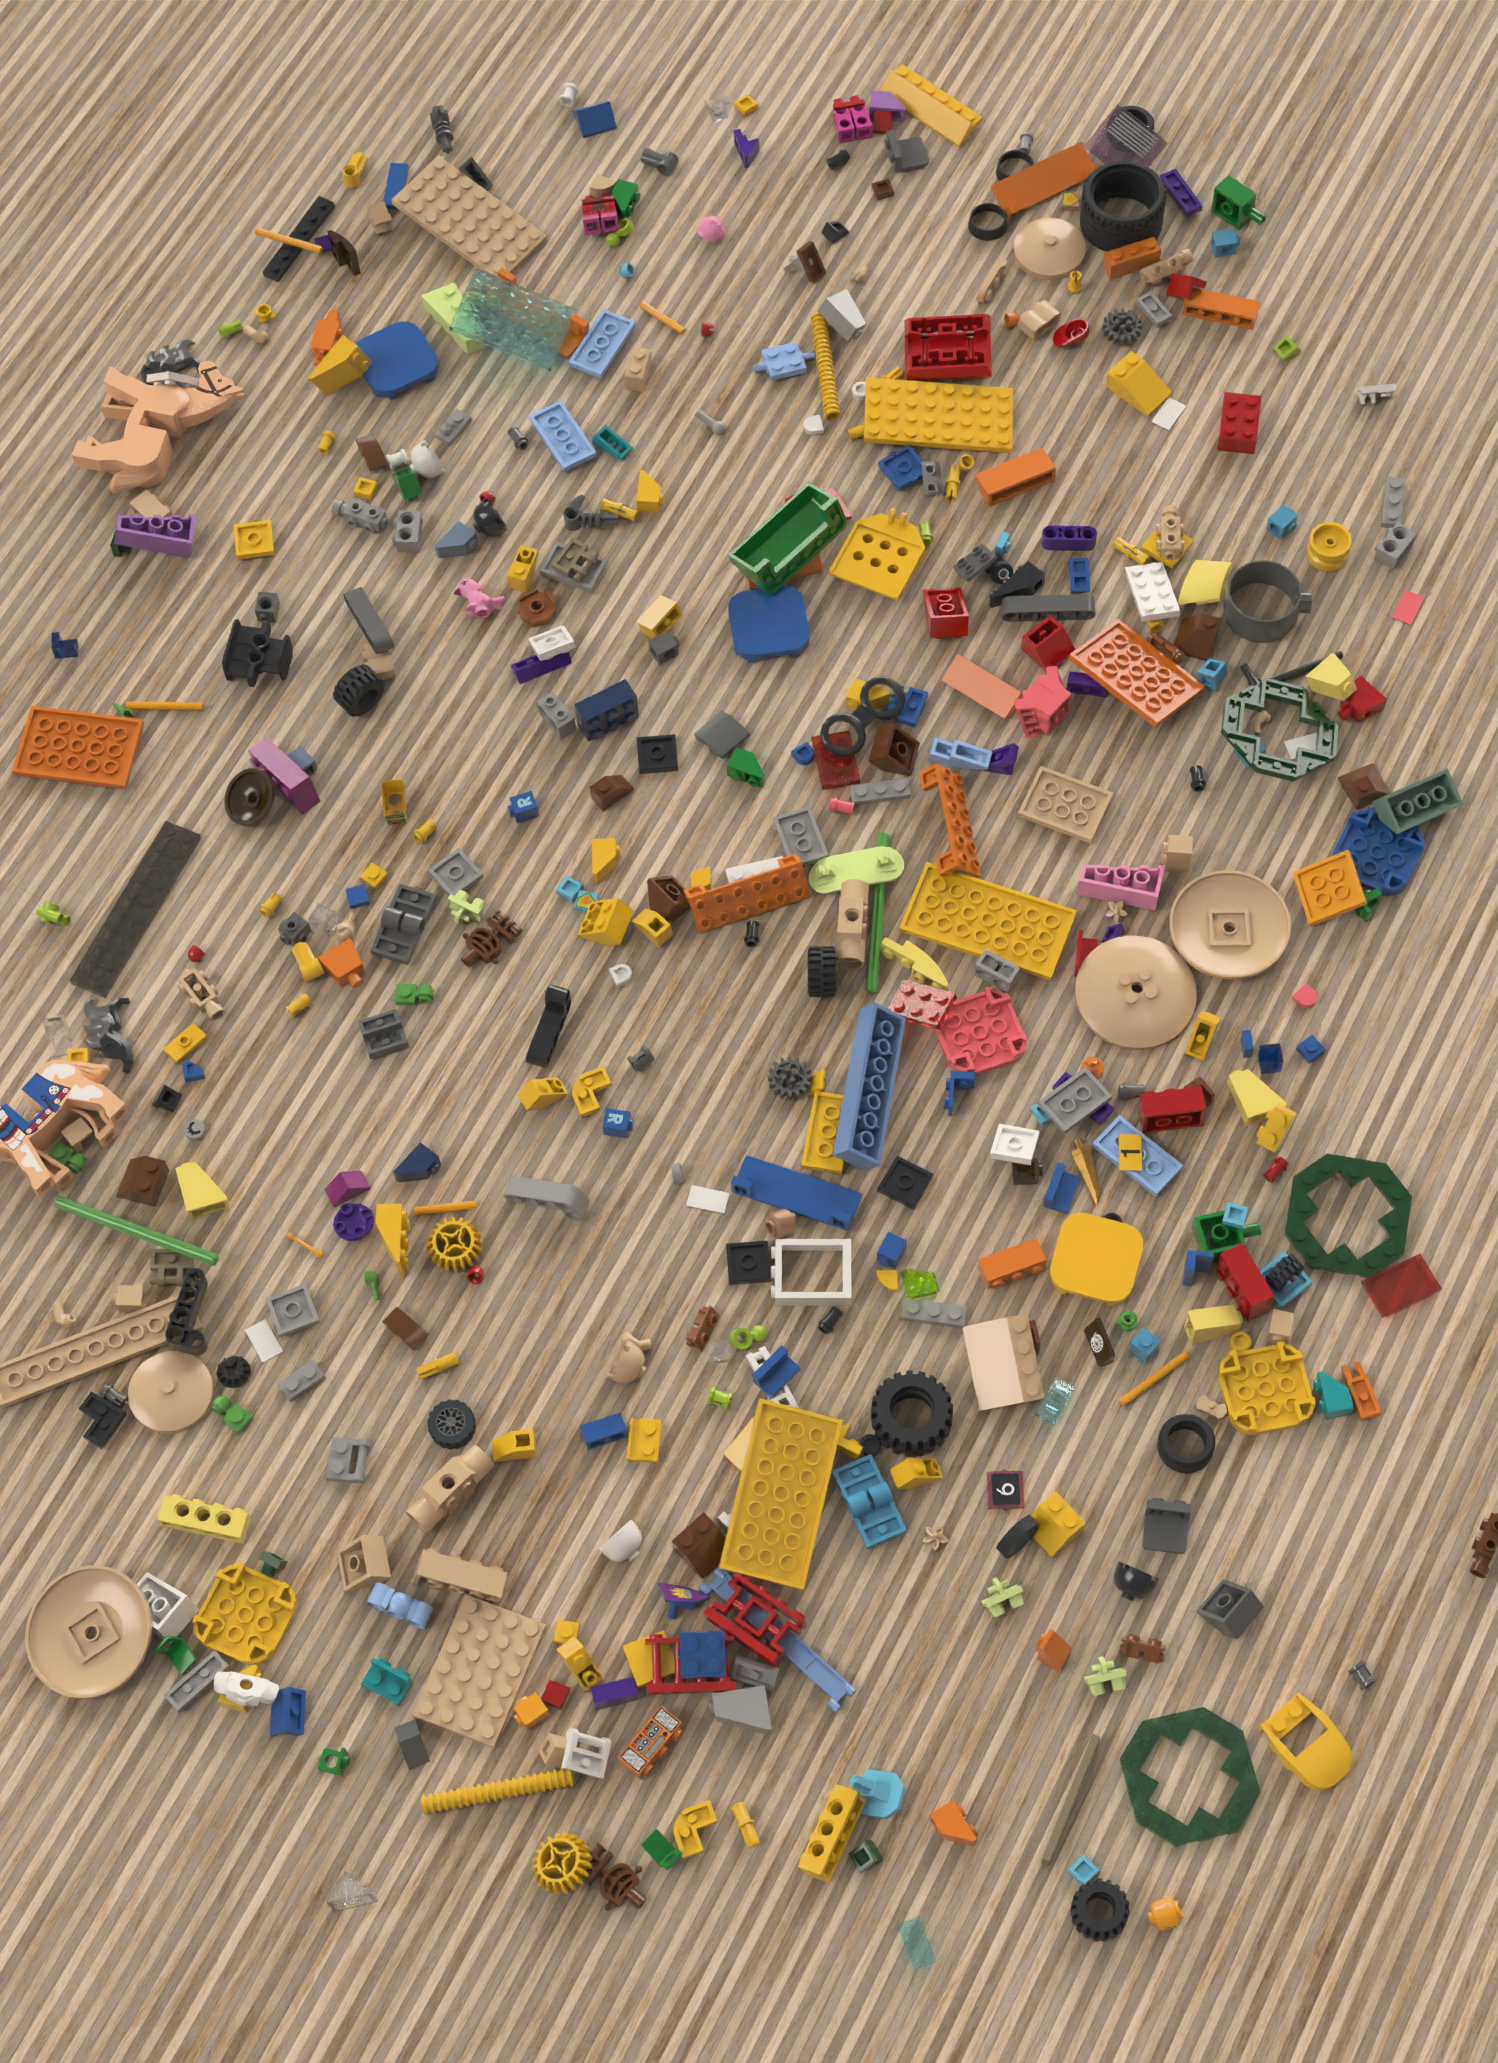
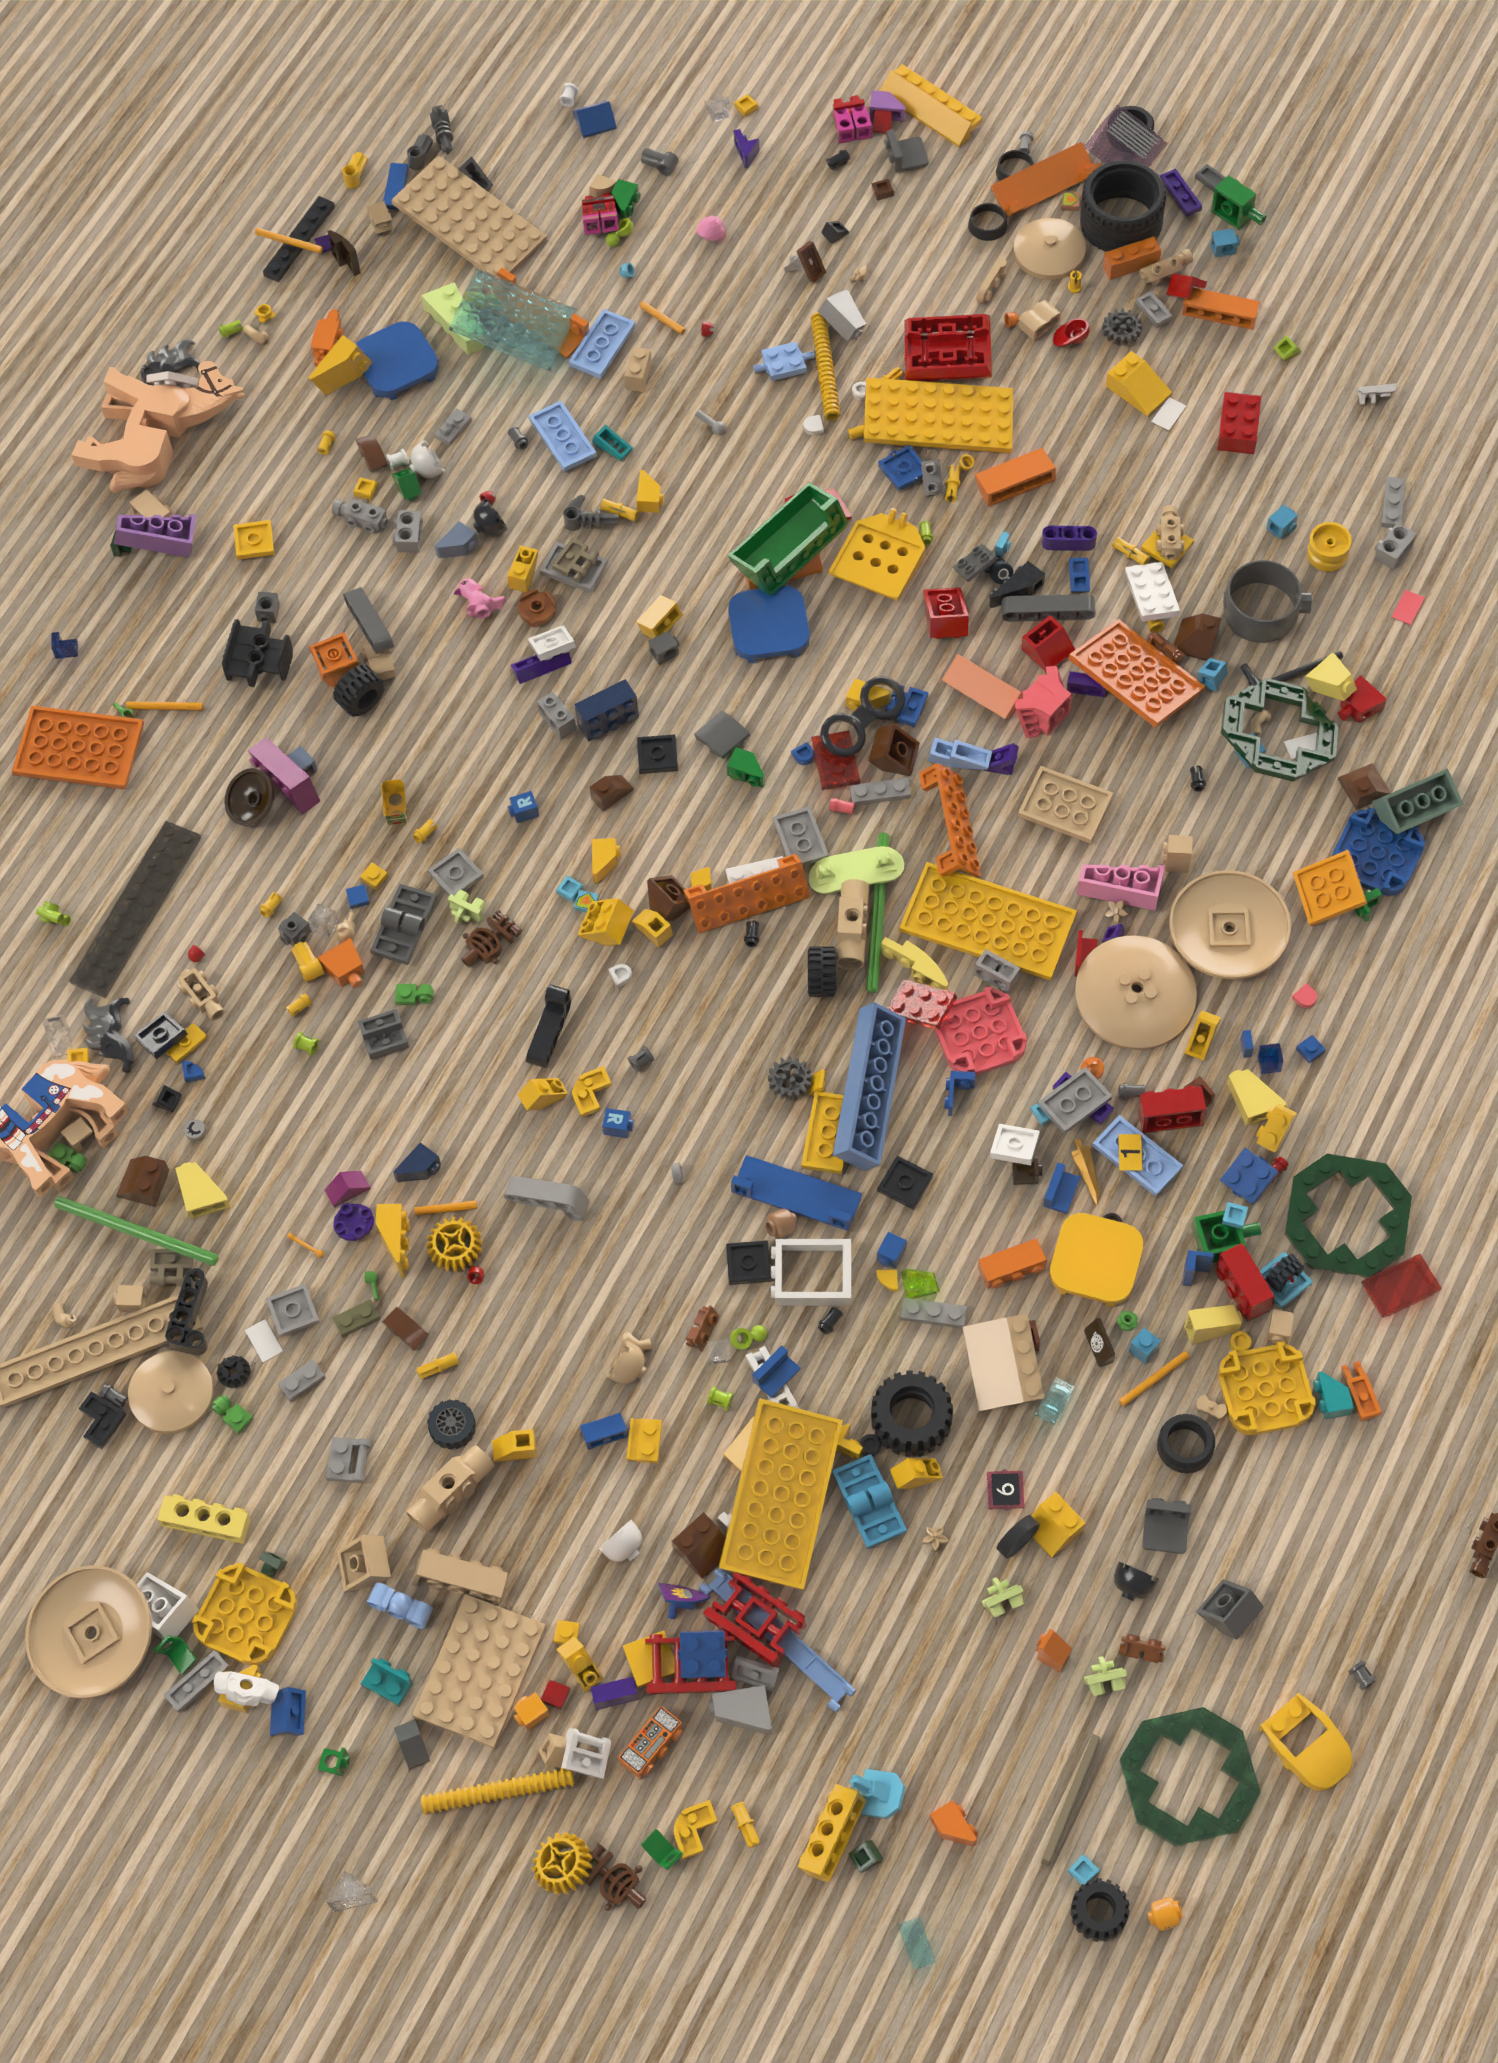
(160, 1035): none -> tile
(305, 1043): none -> lime bush
(333, 658): none -> orange piece
(356, 1318): none -> olive plate
(418, 152): none -> dark grey piece
(707, 1199): white sticker -> none
(1204, 582): light yellow slope -> none
(1209, 177): none -> dark grey tile
(1249, 1176): none -> blue plate

